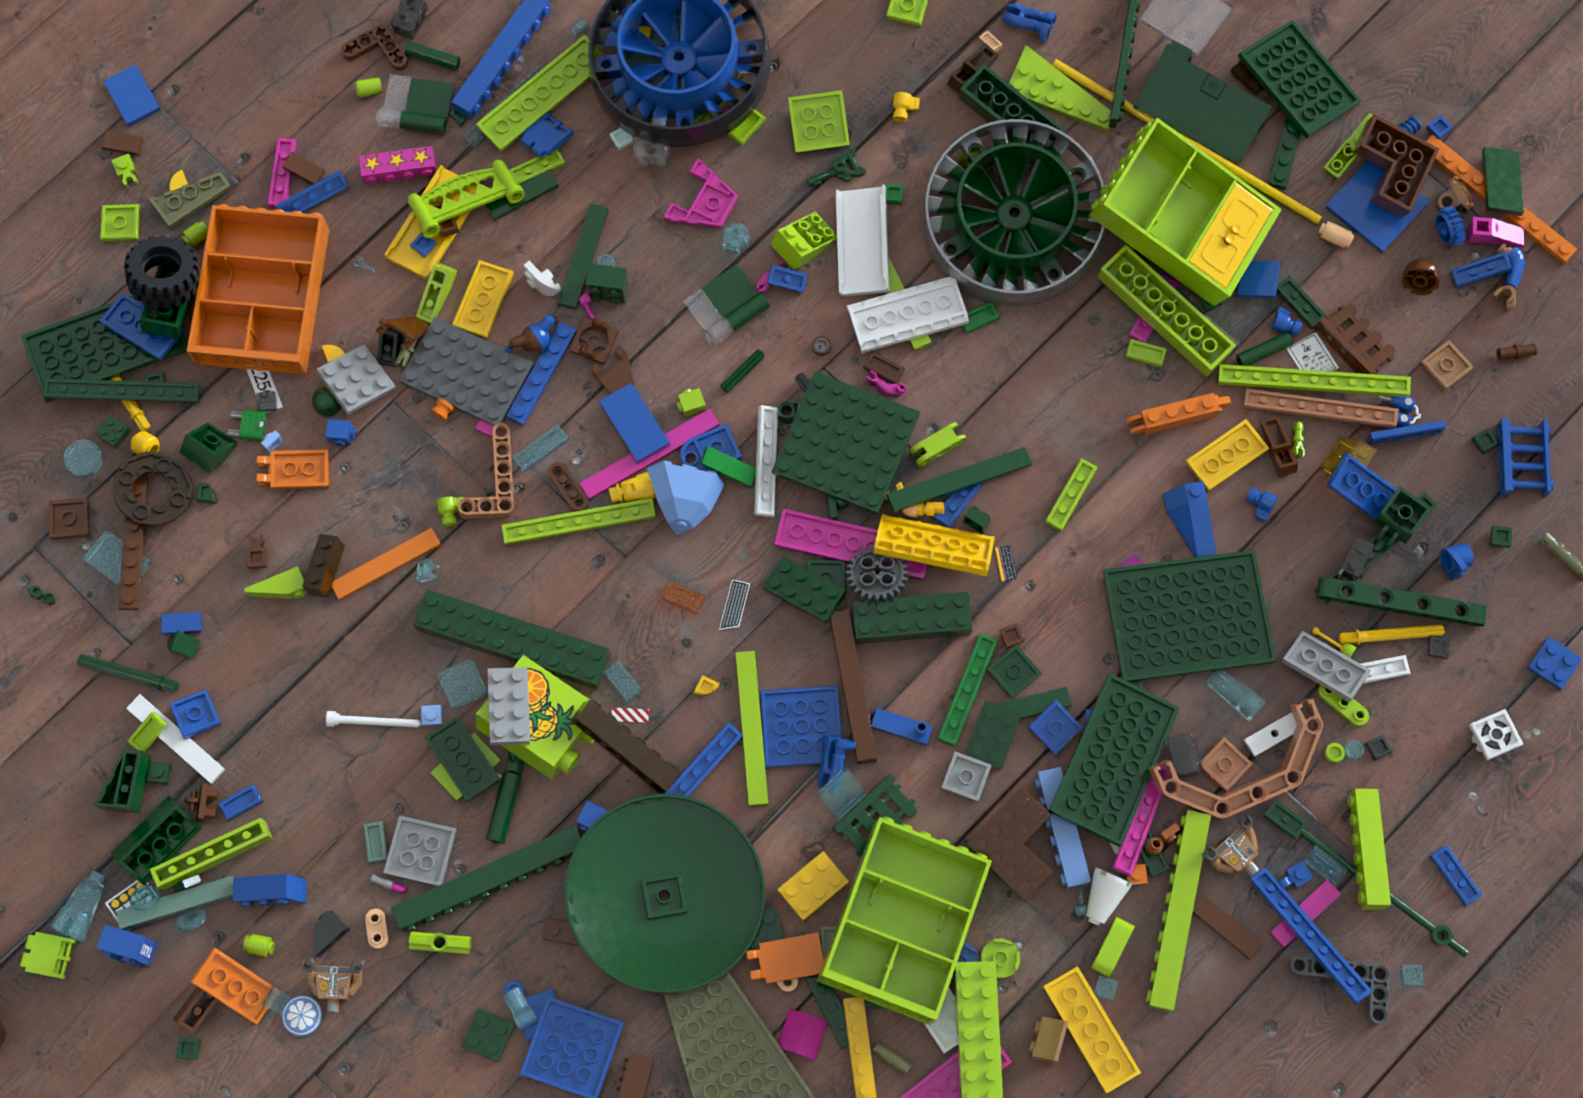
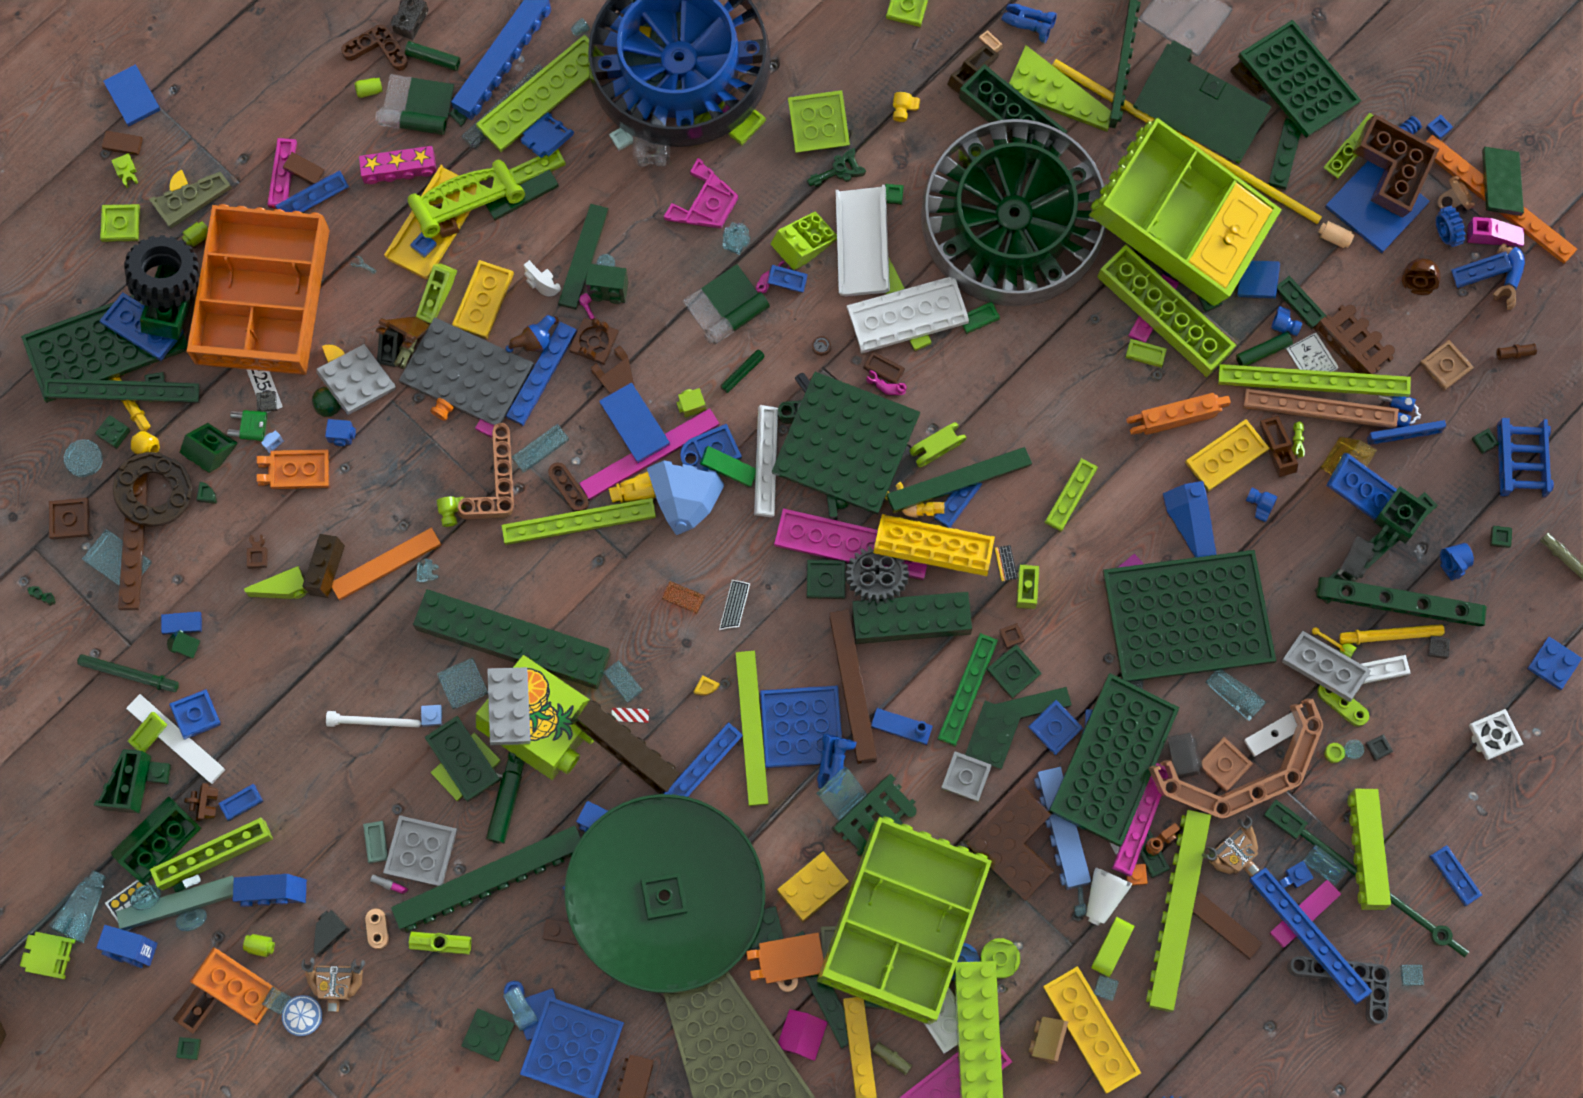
(804, 589): dark green plate -> none
(977, 519): dark green piece -> none
(1027, 586): none -> lime brick

